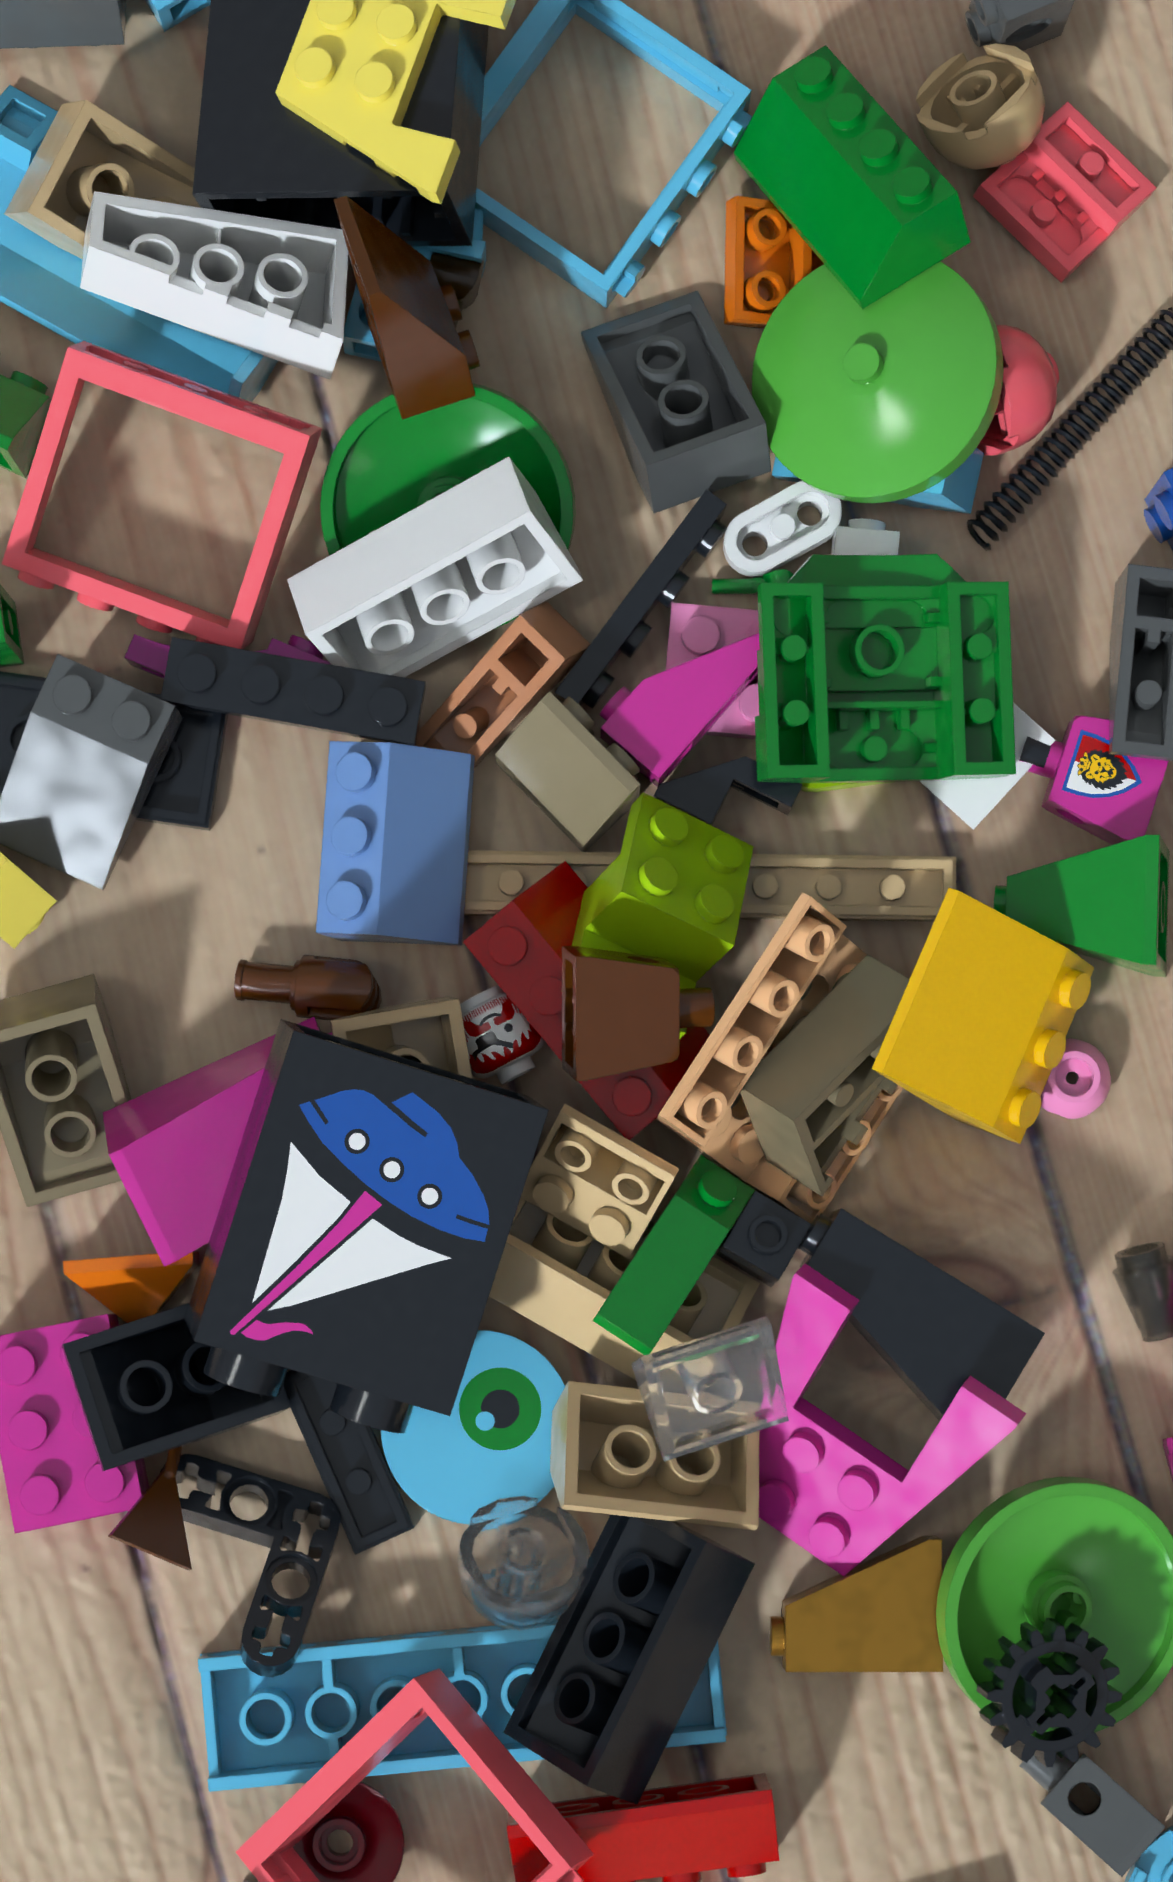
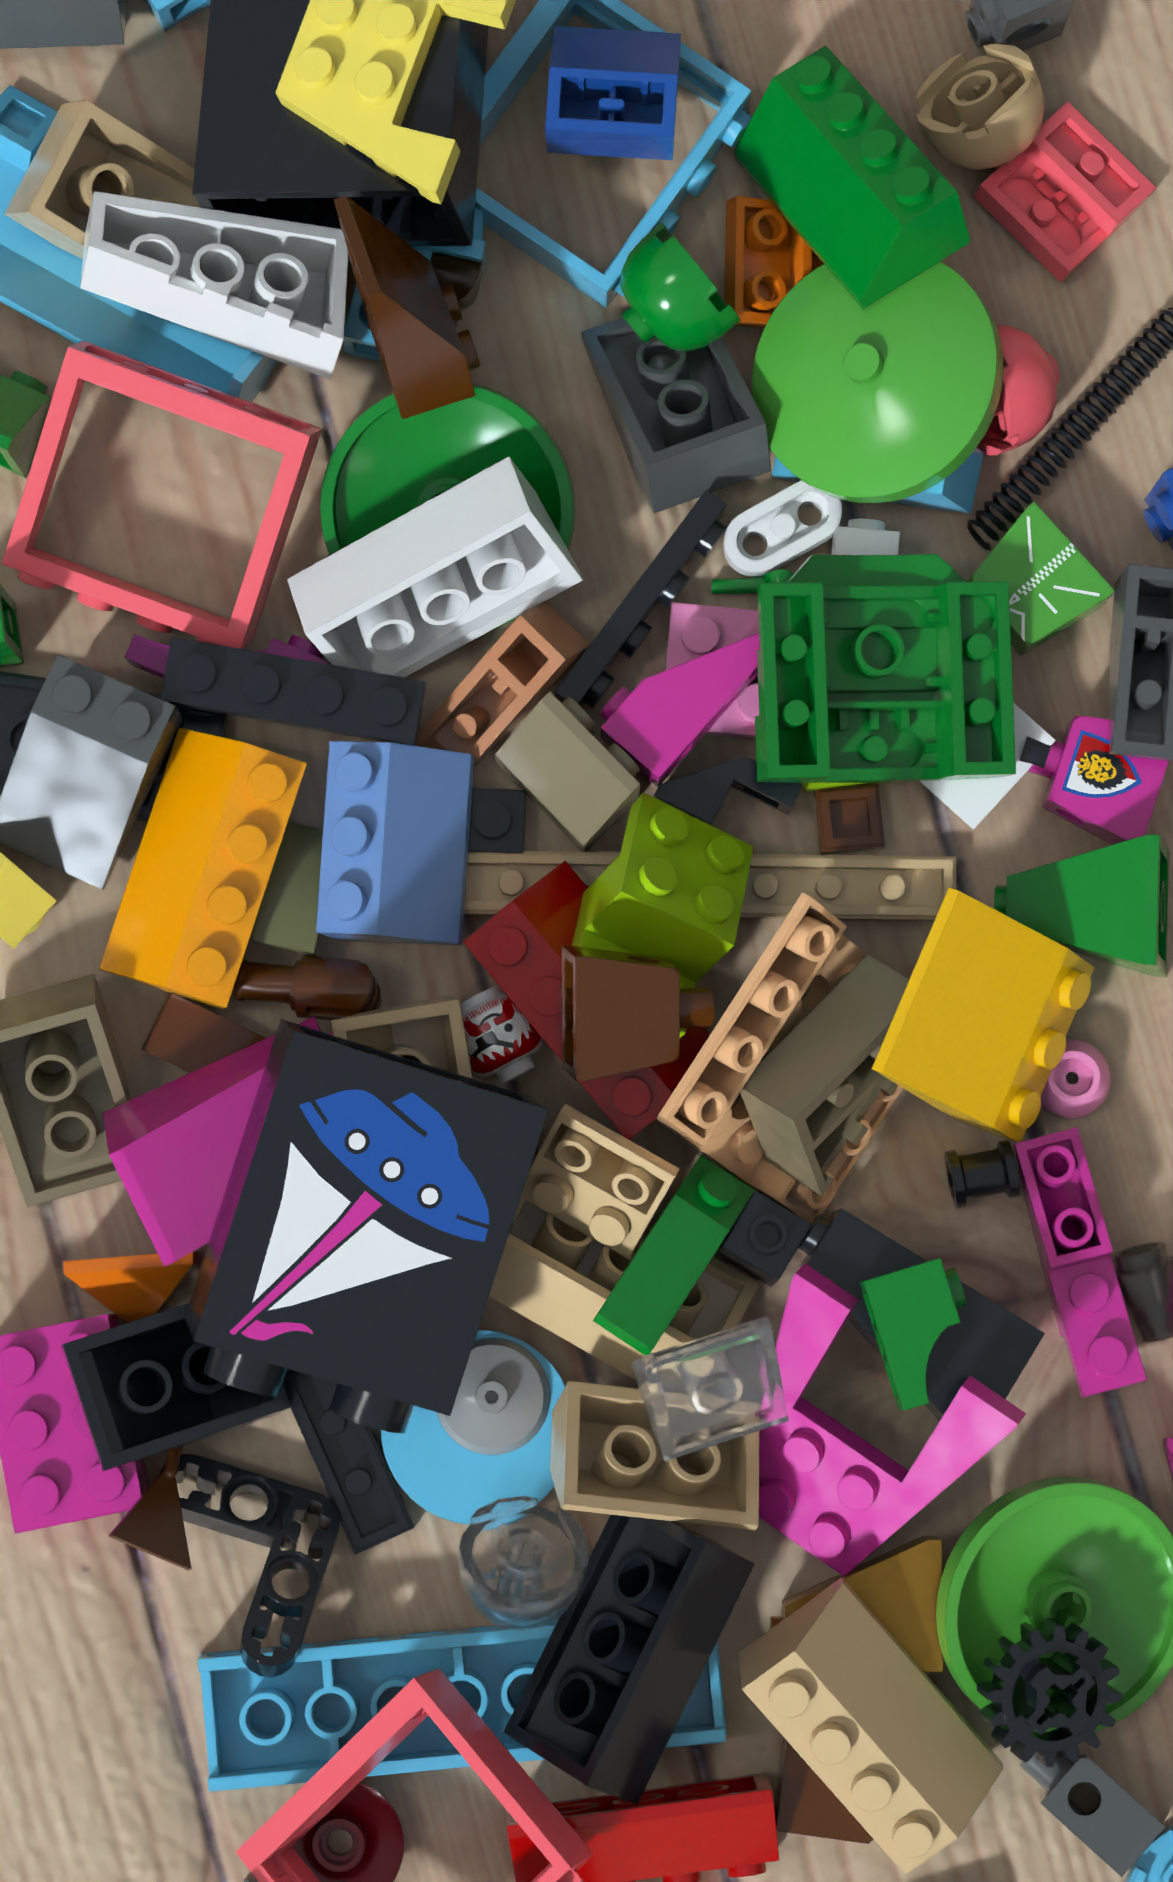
(194, 1036): none -> reddish brown slope
(202, 867): none -> light orange slope
(291, 896): none -> olive slope
(497, 820): none -> black plate
(499, 1399): none -> light grey piece
(612, 93): none -> blue slope
(672, 295): none -> green cylinder
(808, 1806): none -> reddish brown slope
(849, 819): none -> reddish brown tile
(870, 1724): none -> tan slope
(908, 1316): none -> green arch
(982, 1173): none -> black bush
(1047, 580): none -> bright green torso
(1078, 1262): none -> dark pink slope

